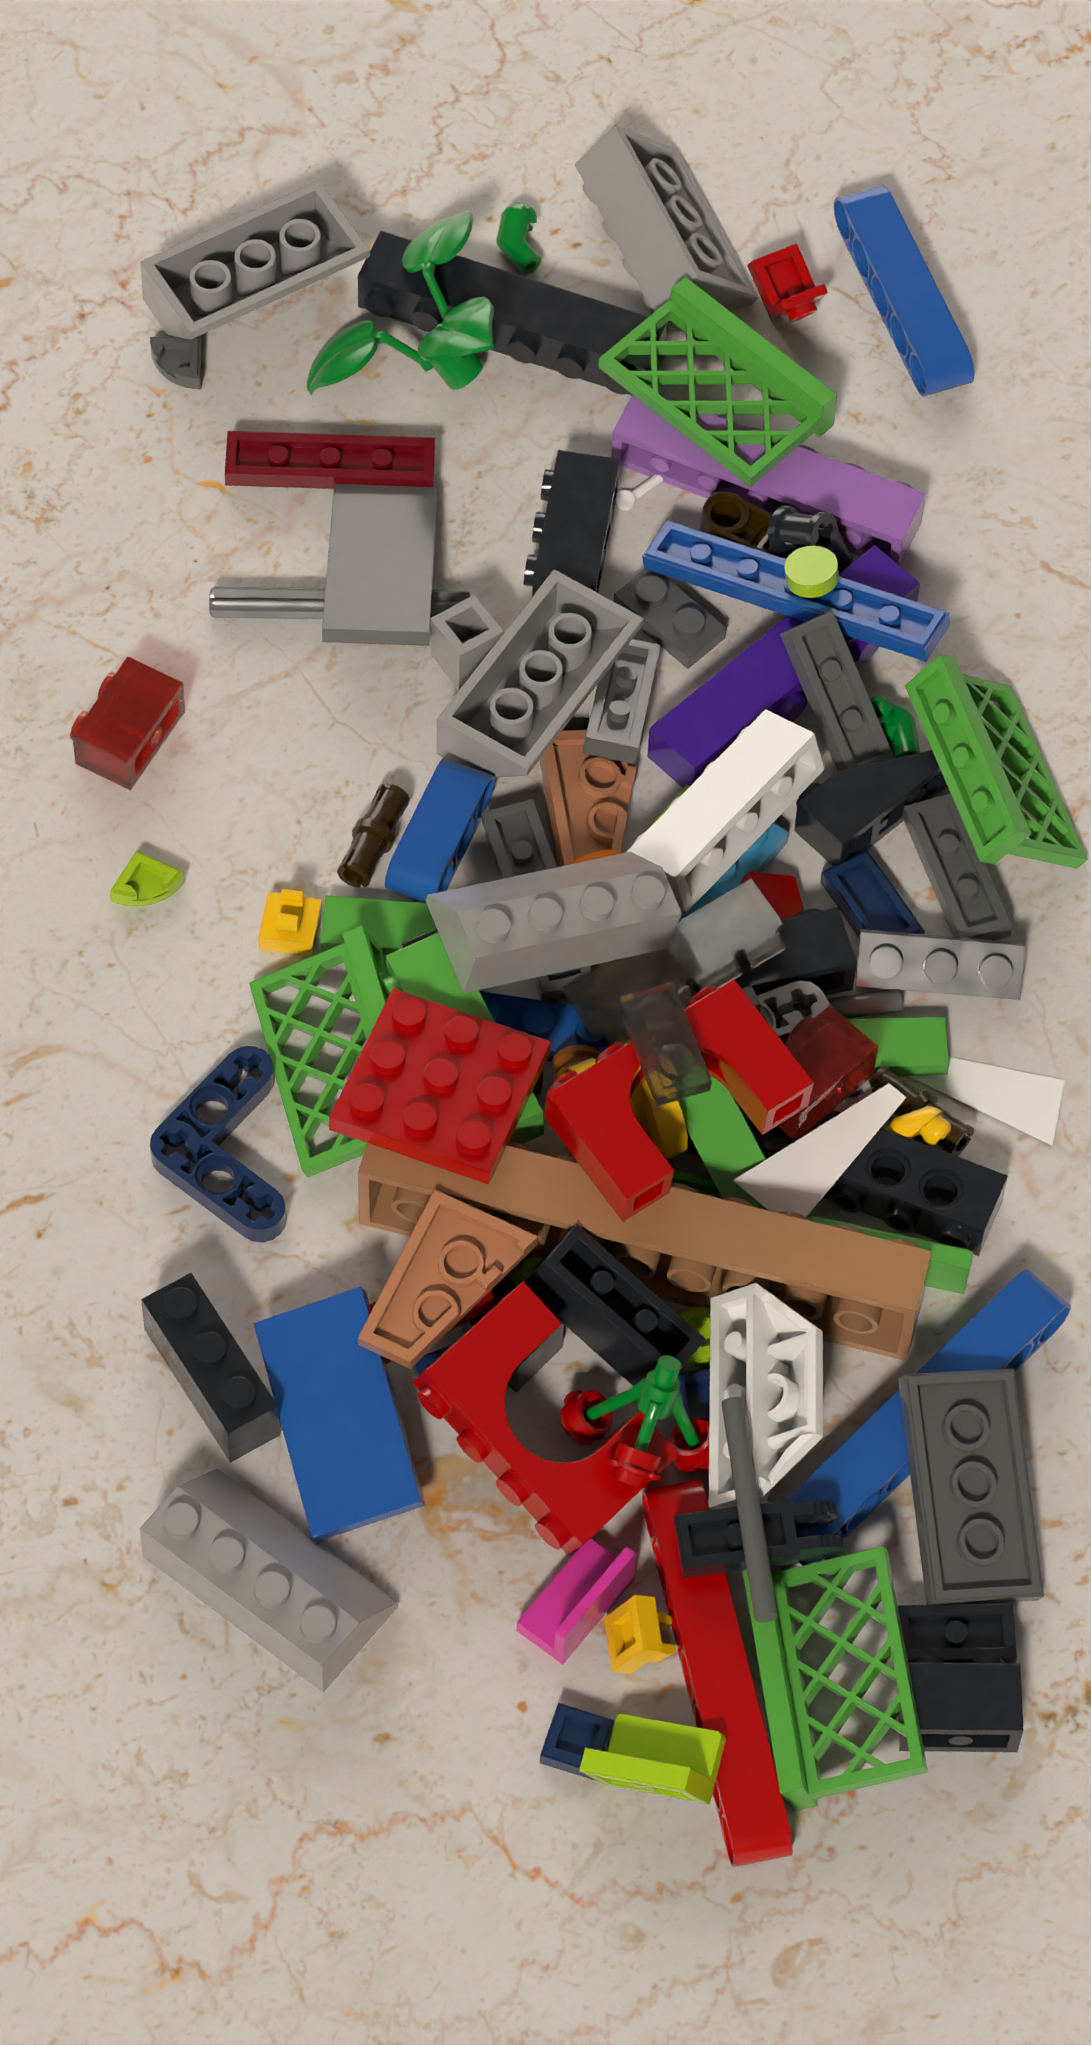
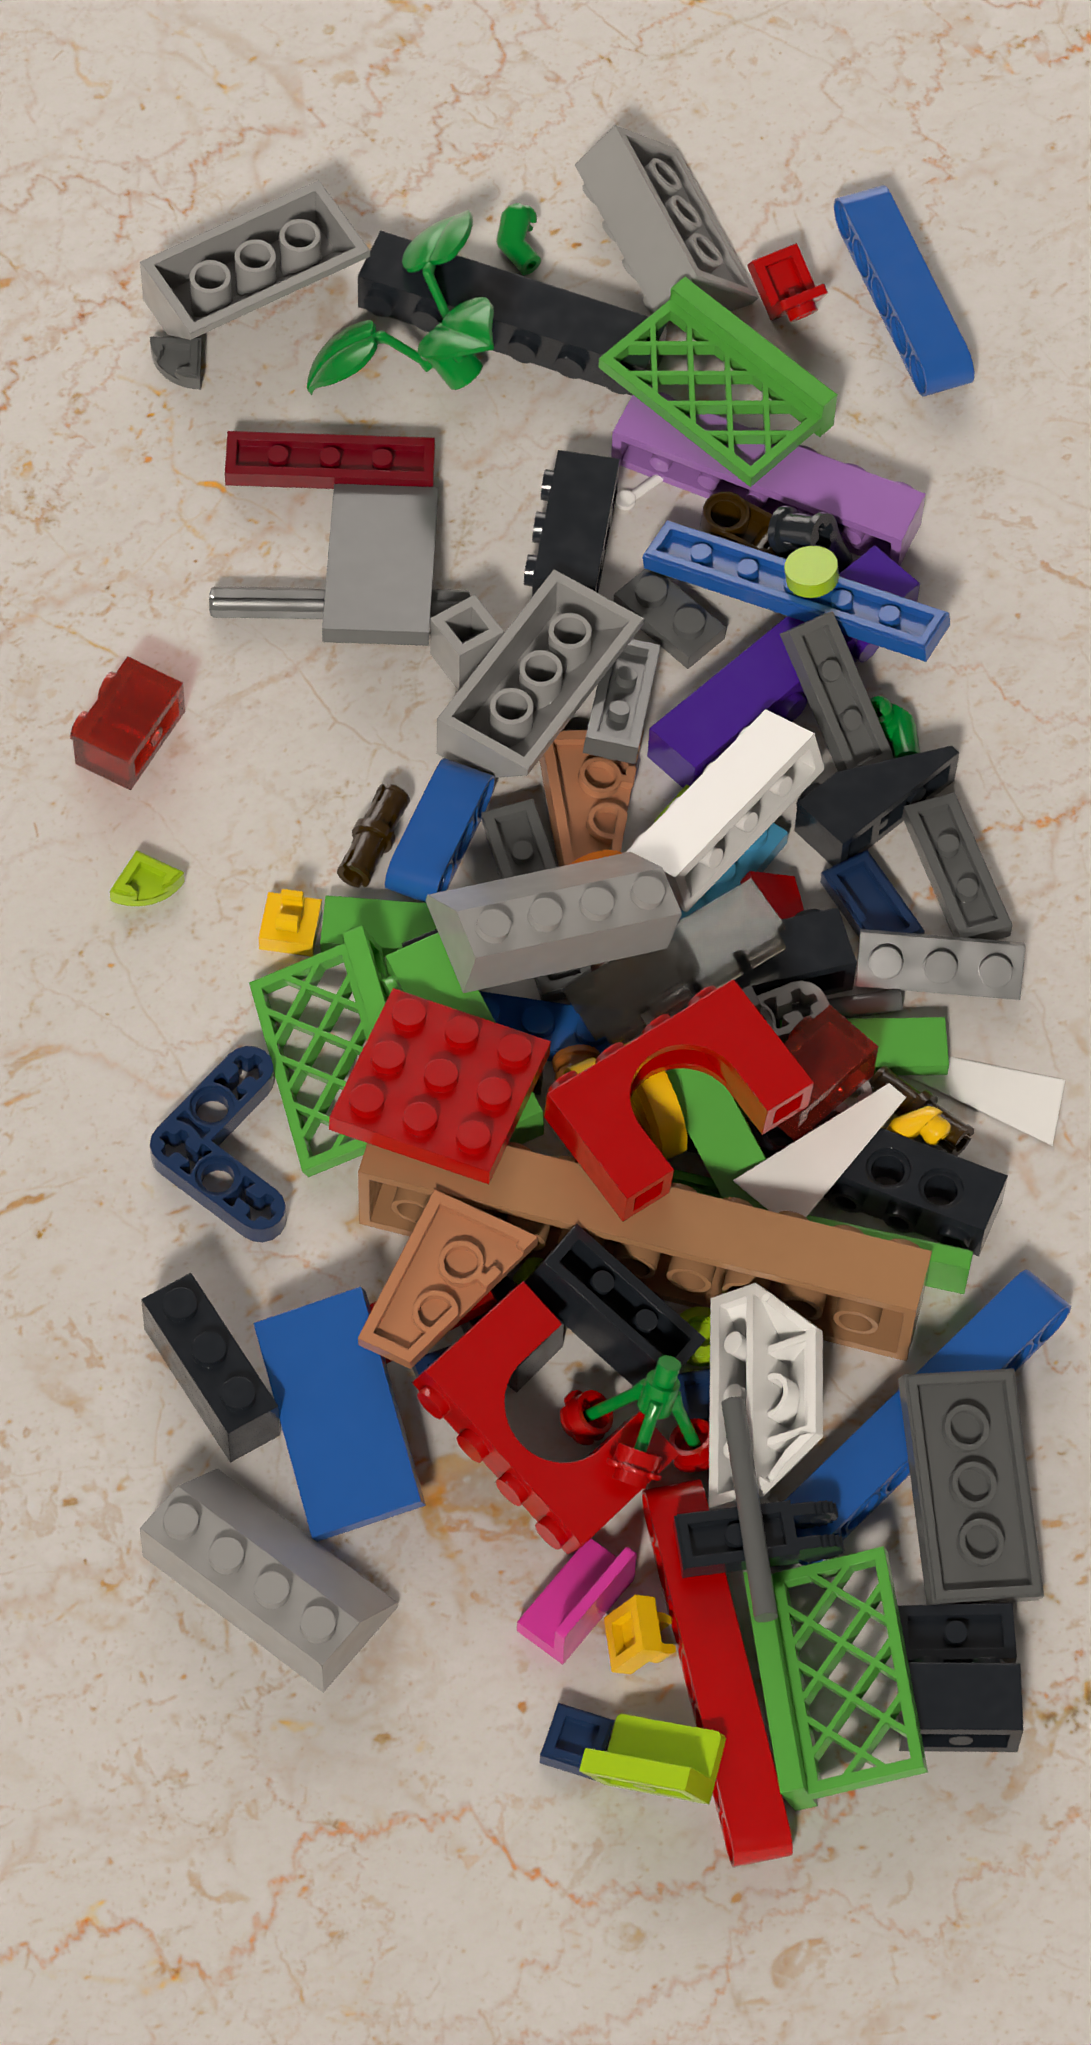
(664, 1044): clear smoke plate -> none
(979, 783): bright green fence -> none

